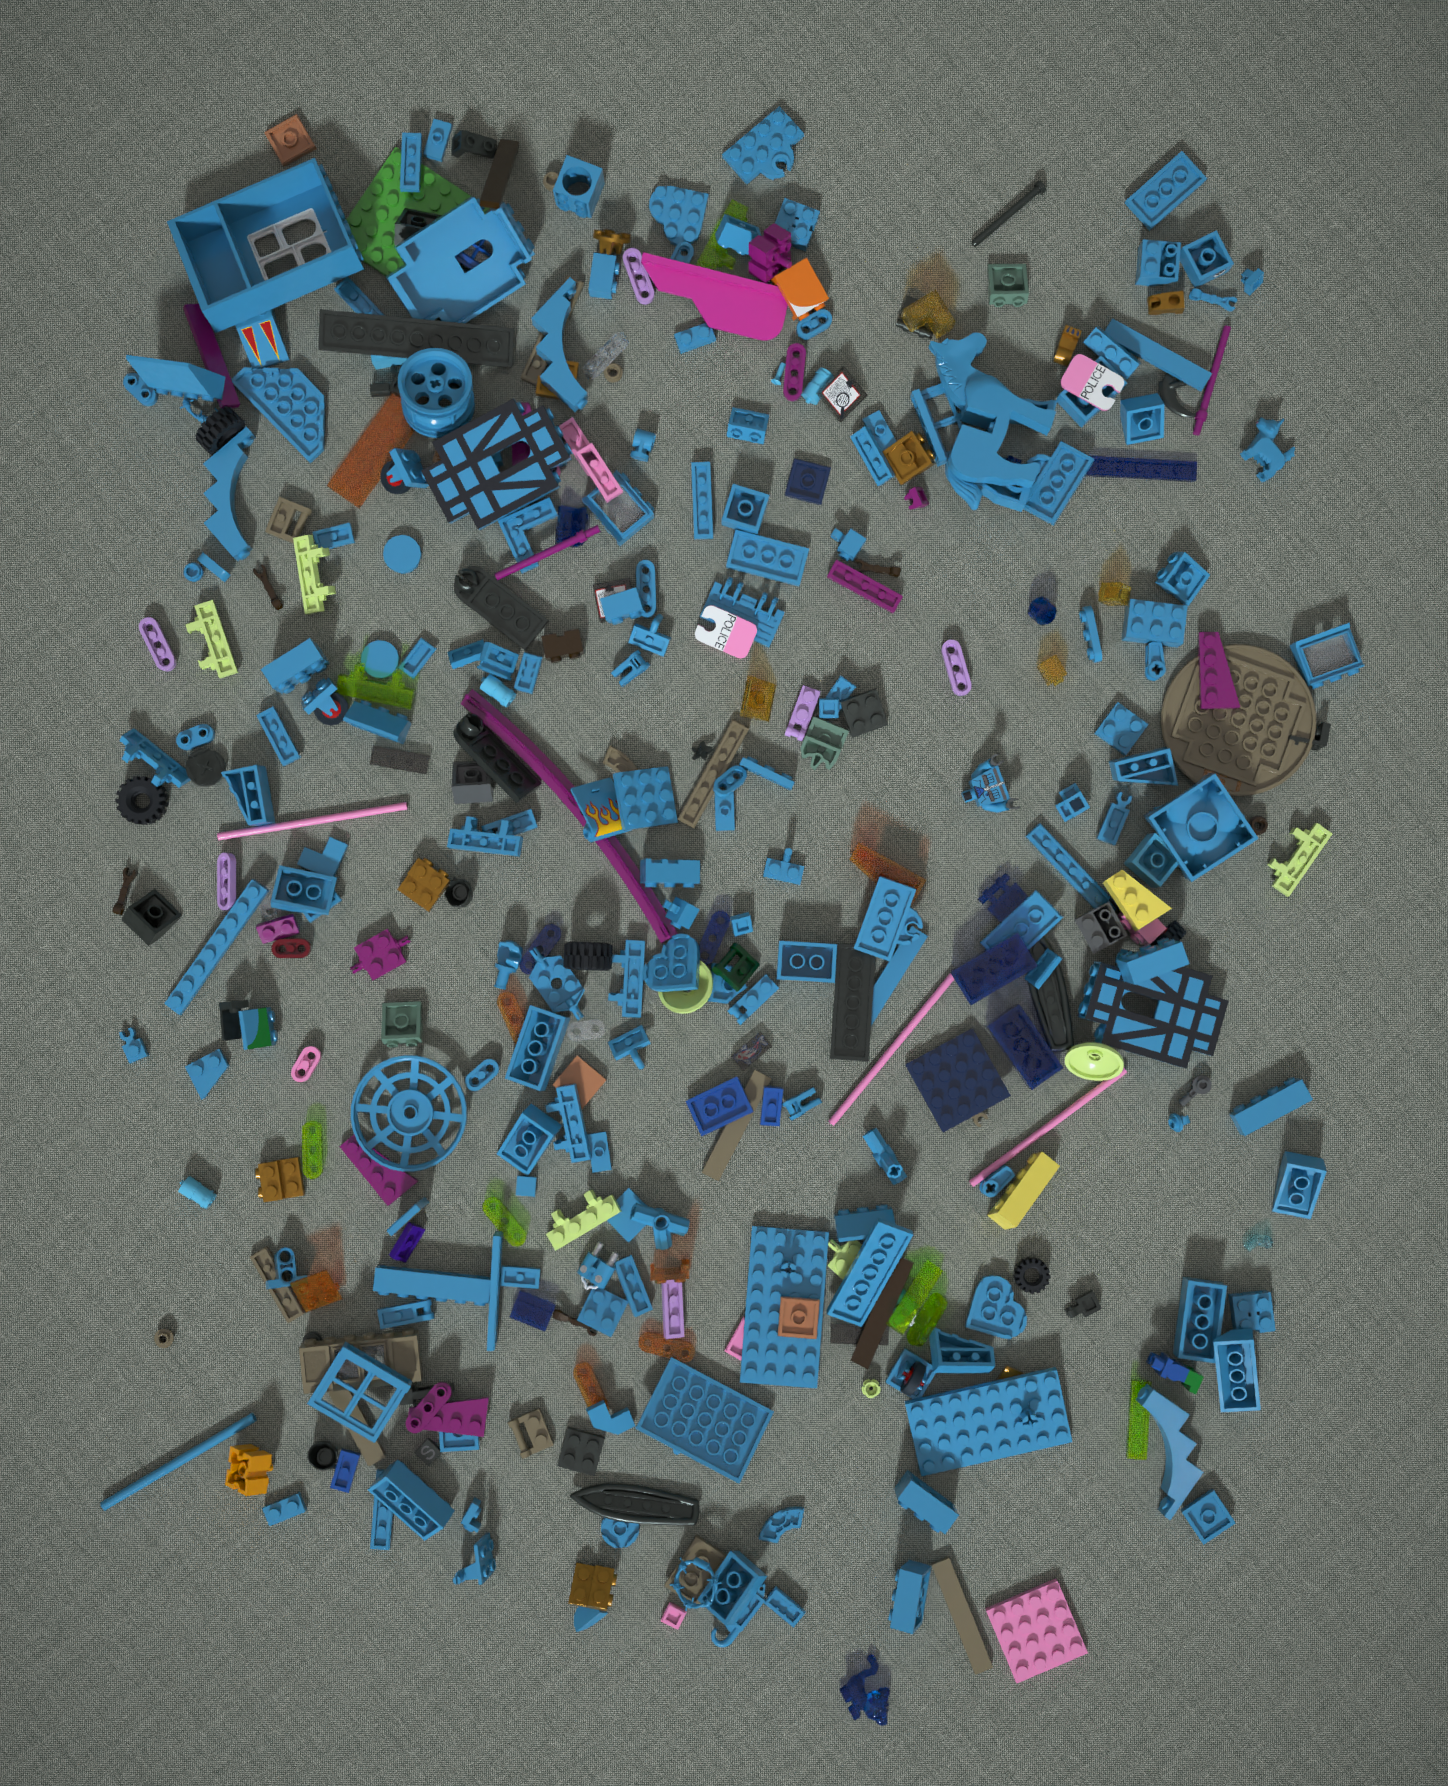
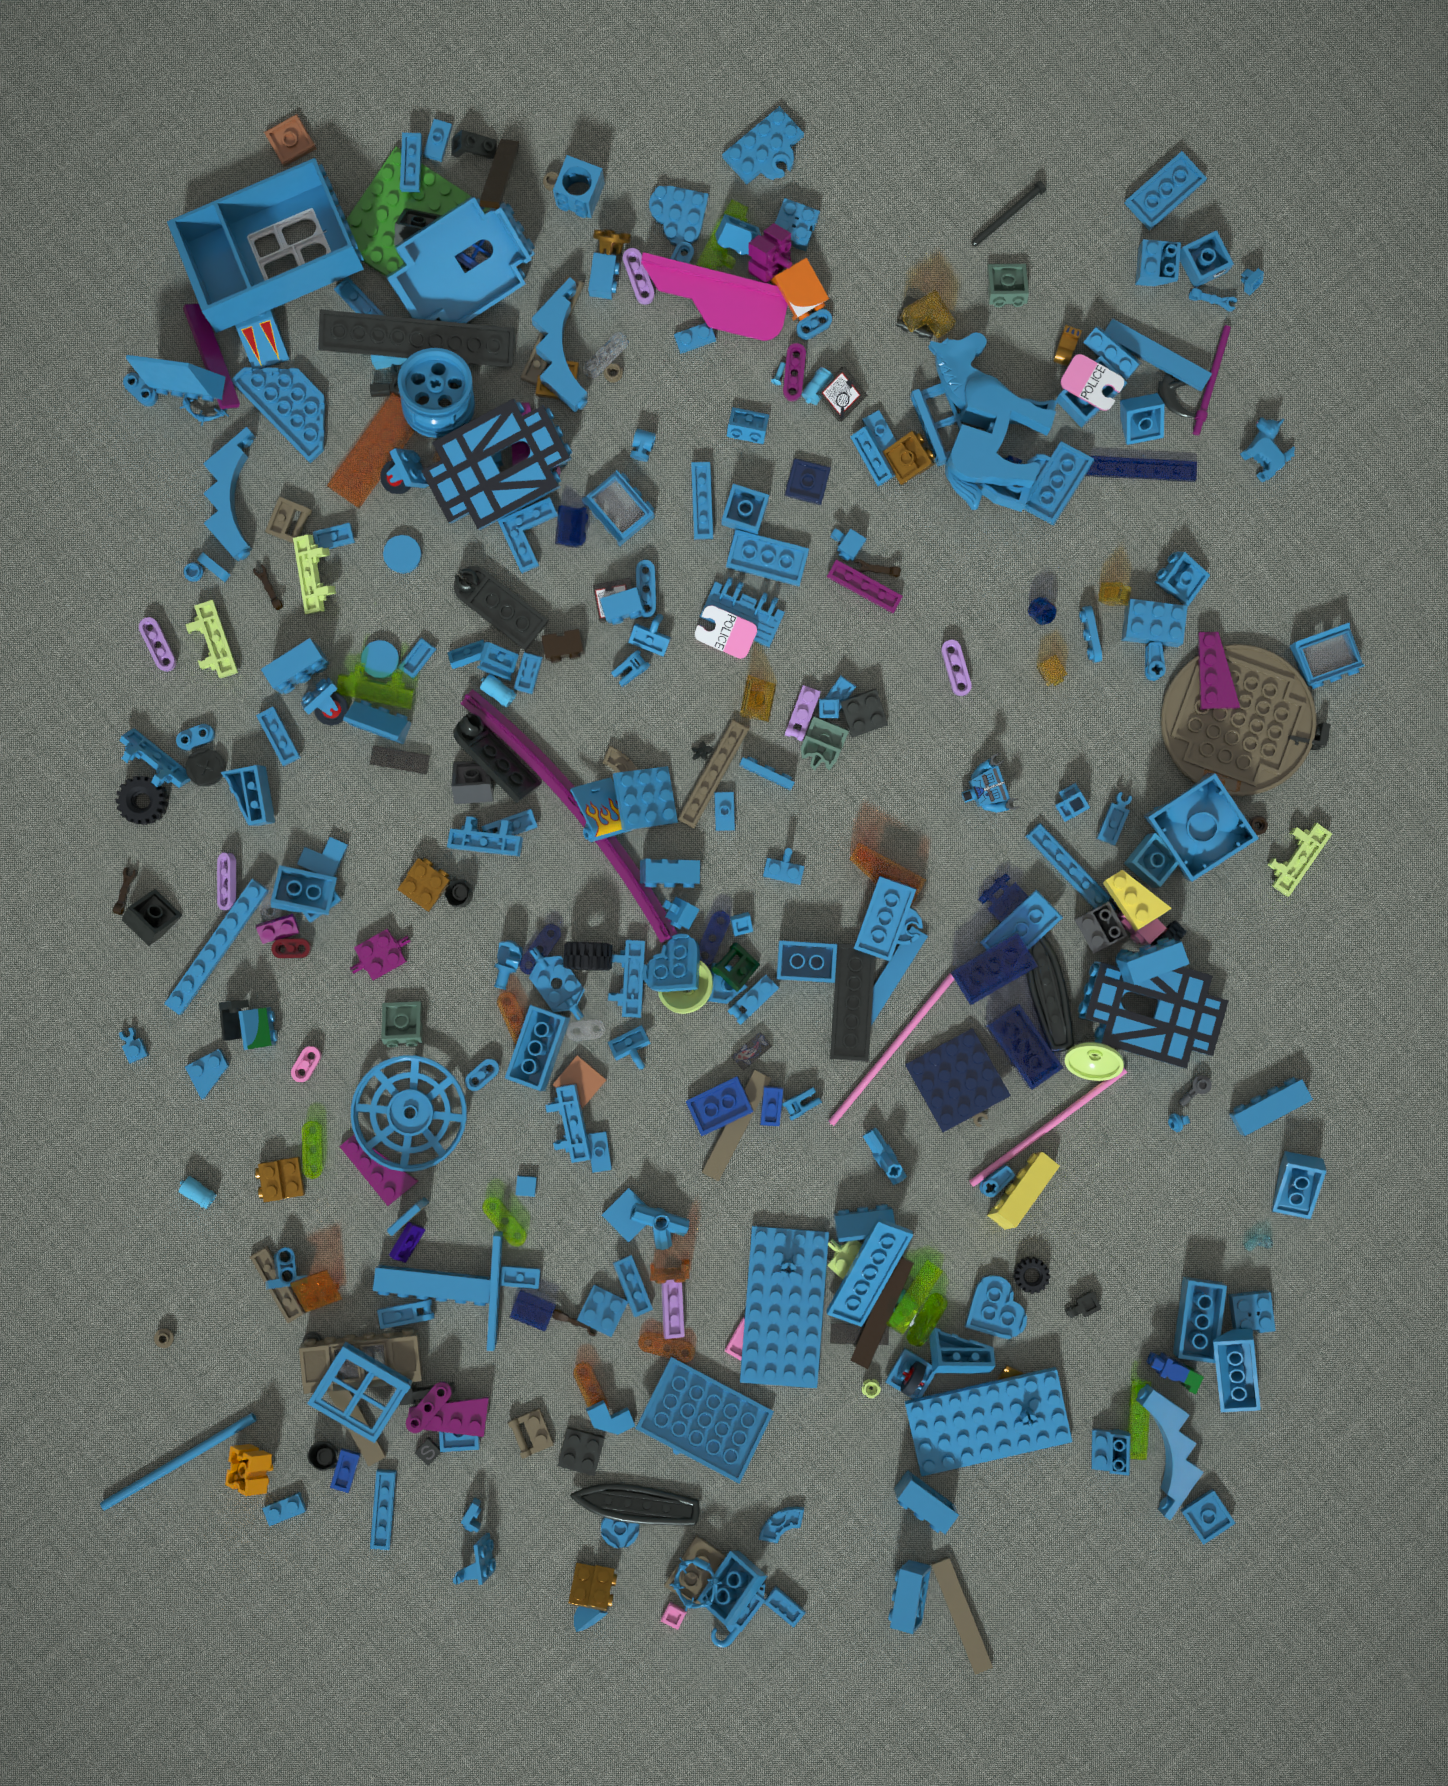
(219, 429): black tyre -> none
(312, 821): bright pink piece -> none
(411, 1500): dark azure slope -> none
(529, 1139): dark azure slope -> none
(569, 1229): yellowish green hinge -> none
(581, 536): magenta bar -> none
(590, 460): bright pink bracket -> none
(596, 1269): dark azure piece -> none
(729, 782): dark azure plate -> none
(798, 1317): nougat tile -> none
(874, 1703): clear blue animal -> none
(919, 498): magenta tile -> none
(1036, 1630): bright pink plate -> none
(1046, 965): dark azure plate -> none
(1111, 1451): none -> dark azure brick
(1121, 728): dark azure plate -> none
(1146, 767): dark azure wedge -> none
(1166, 303): pearl gold leg -> none

